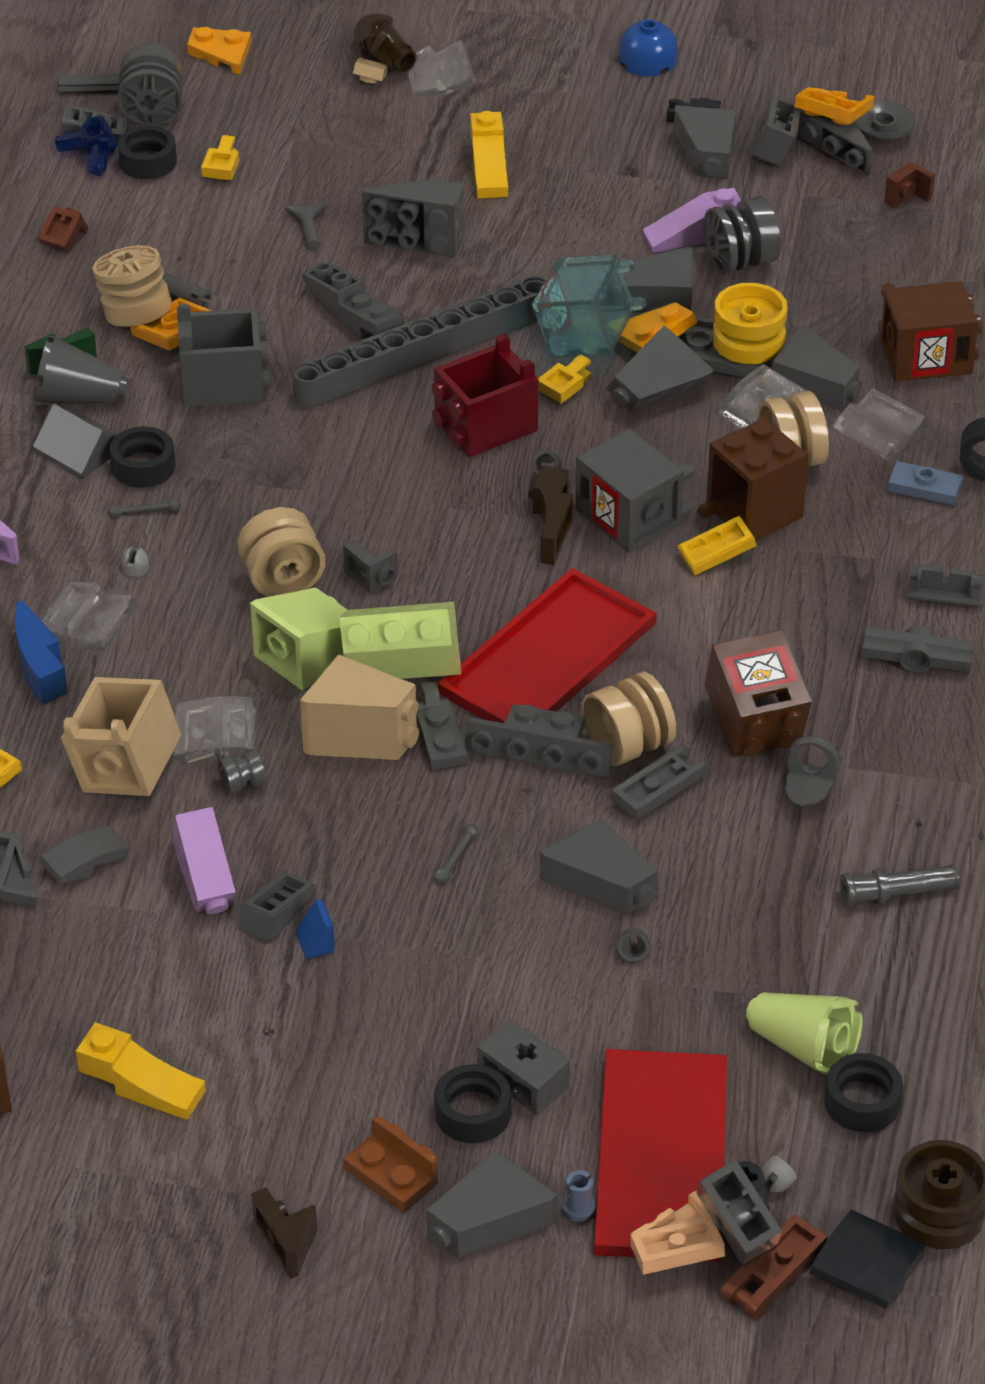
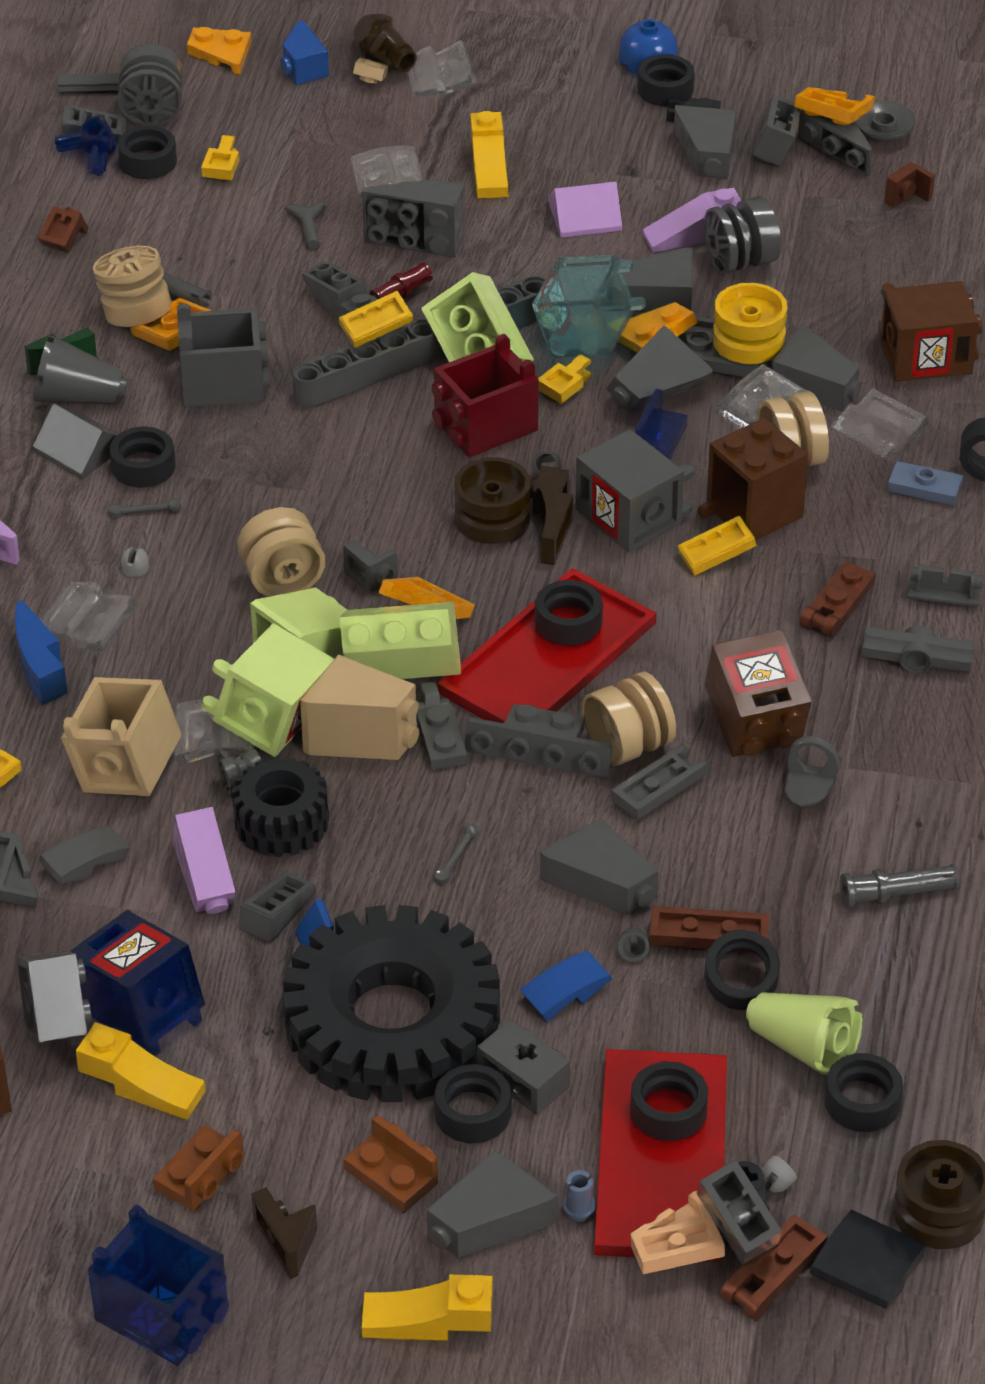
(53, 995): none -> slope
(139, 979): none -> clear blue container
(158, 1287): none -> clear blue container
(200, 1167): none -> dark orange bracket
(266, 689): none -> yellowish green container
(280, 806): none -> black tyre
(304, 55): none -> blue slope
(376, 319): none -> yellow plate
(386, 167): none -> clear slope
(402, 952): none -> black tyre
(405, 282): none -> dark red pin
(419, 591): none -> light orange wing
(430, 1311): none -> yellow slope
(471, 318): none -> yellowish green slope
(492, 500): none -> dark brown wheel
(561, 984): none -> blue slope
(564, 630): none -> black tyre
(586, 209): none -> lavender slope
(661, 427): none -> clear blue panel
(665, 67): none -> black tyre
(674, 1077): none -> black tyre
(700, 926): none -> copper plate
(745, 941): none -> black tyre
(838, 599): none -> copper plate

